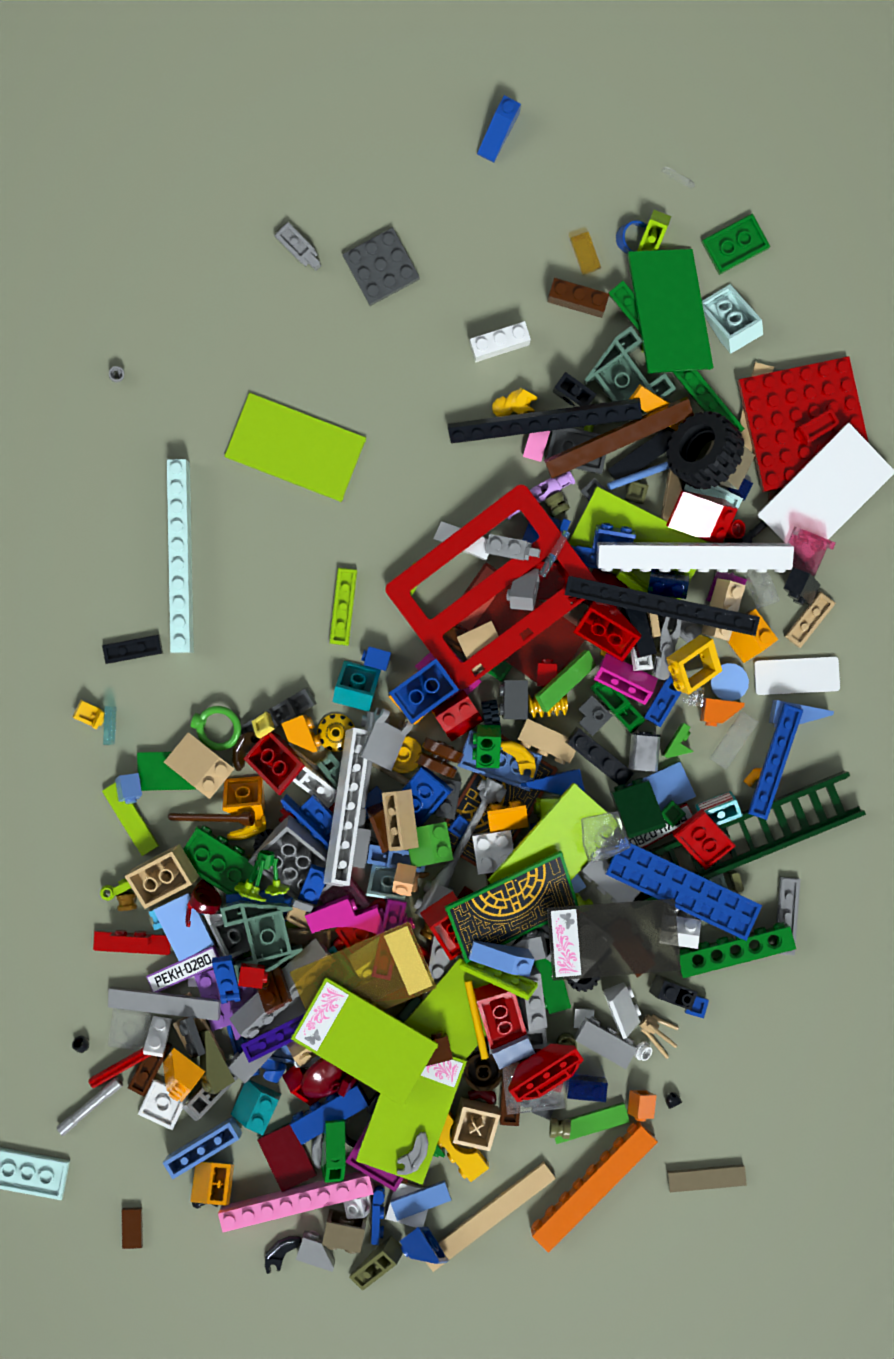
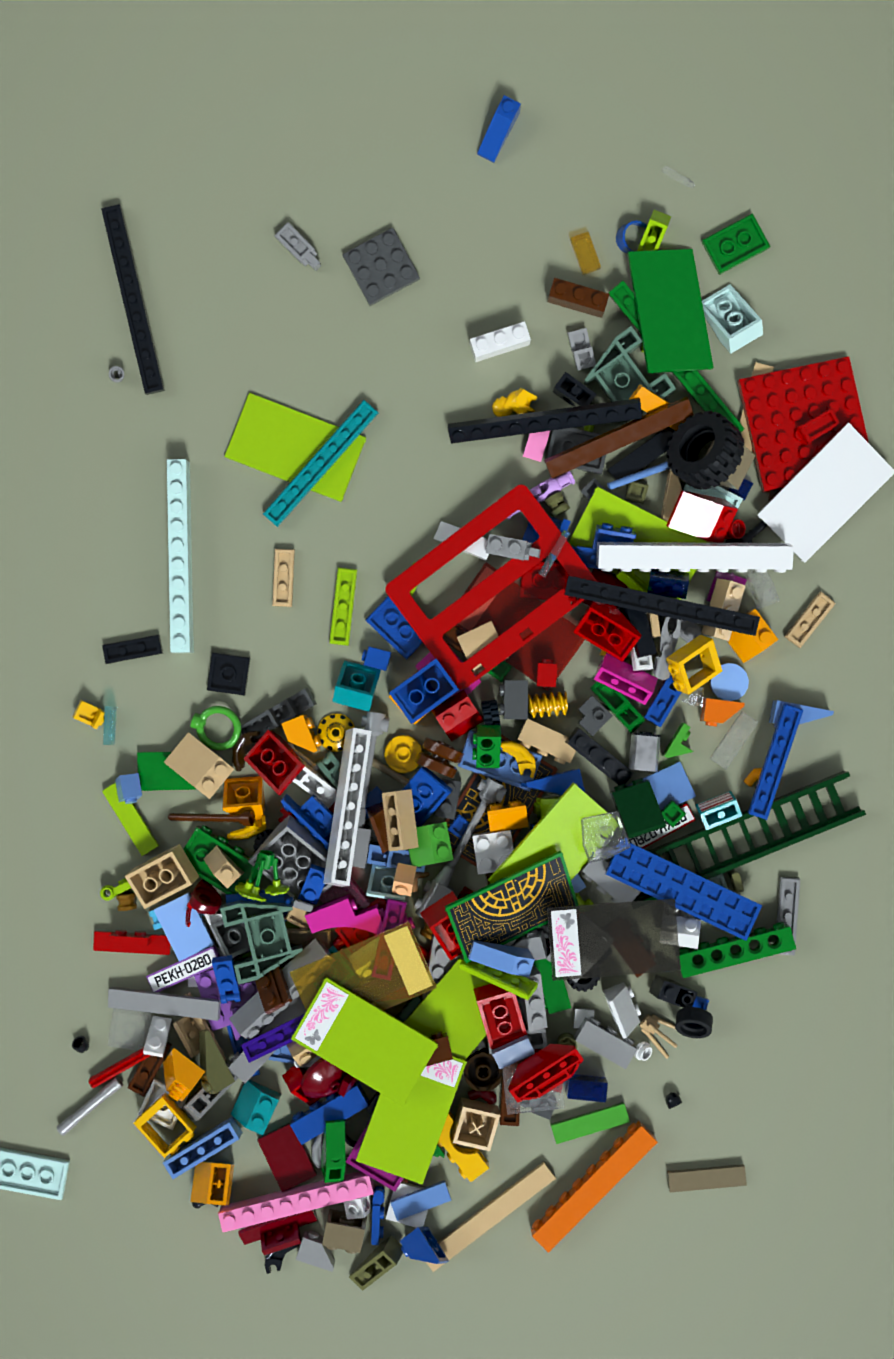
(132, 299): none -> black plate
(132, 1228): reddish brown tile -> none
(153, 1137): none -> yellow window
(189, 1031): dark grey plate -> none
(223, 867): none -> tan slope
(228, 674): none -> black tile
(252, 975): red brick -> none
(263, 725): light yellow tile -> none
(274, 1070): blue helmet -> none
(278, 1233): none -> dark red bracket
(283, 577): none -> tan tile
(320, 463): none -> teal tile
(384, 740): light grey flag -> none
(394, 628): none -> blue tile
(415, 1157): light grey piece -> none
(476, 1019): yellow bar -> none
(524, 591): light grey slope -> none
(560, 1128): olive wheel -> none
(565, 680): bright green tile -> none
(581, 349): none -> light grey slope
(641, 1104): orange brick -> none
(694, 1022): none -> black tyre
(703, 839): red tile -> none
(796, 675): white piece -> none
(801, 587): black brick -> none
(808, 550): clear pink bracket -> none

